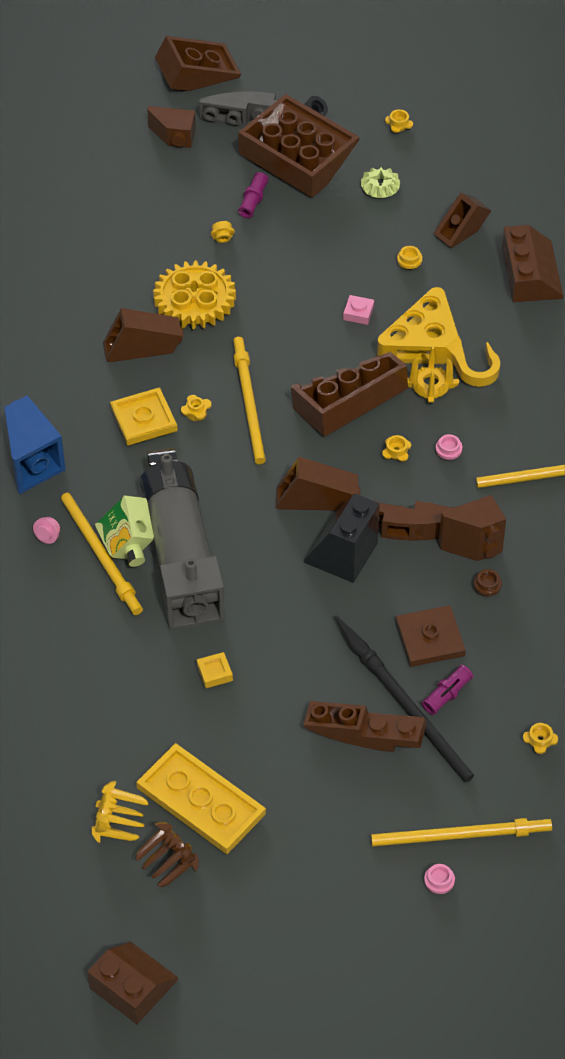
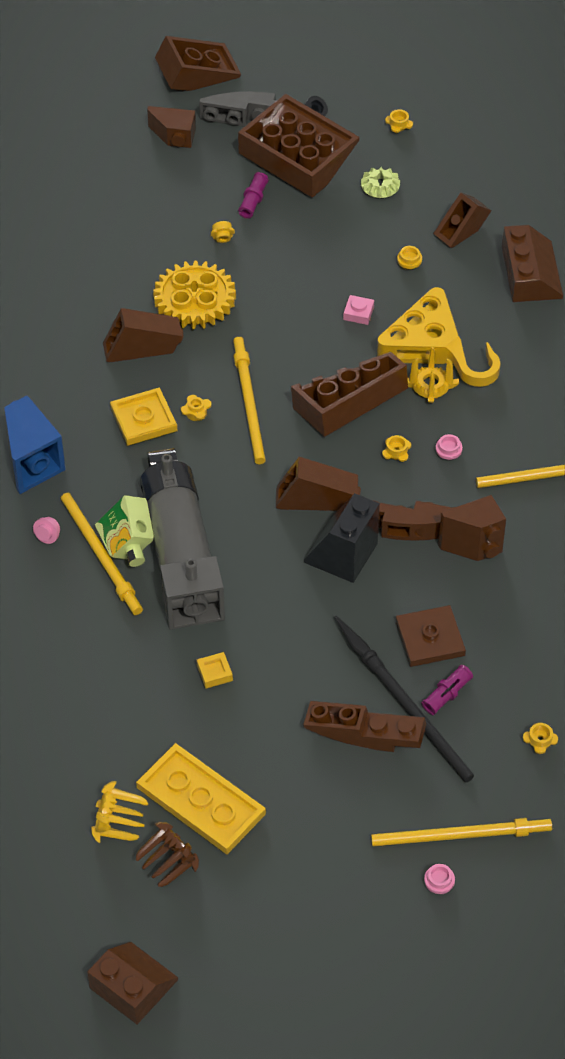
(487, 582): reddish brown plate -> none

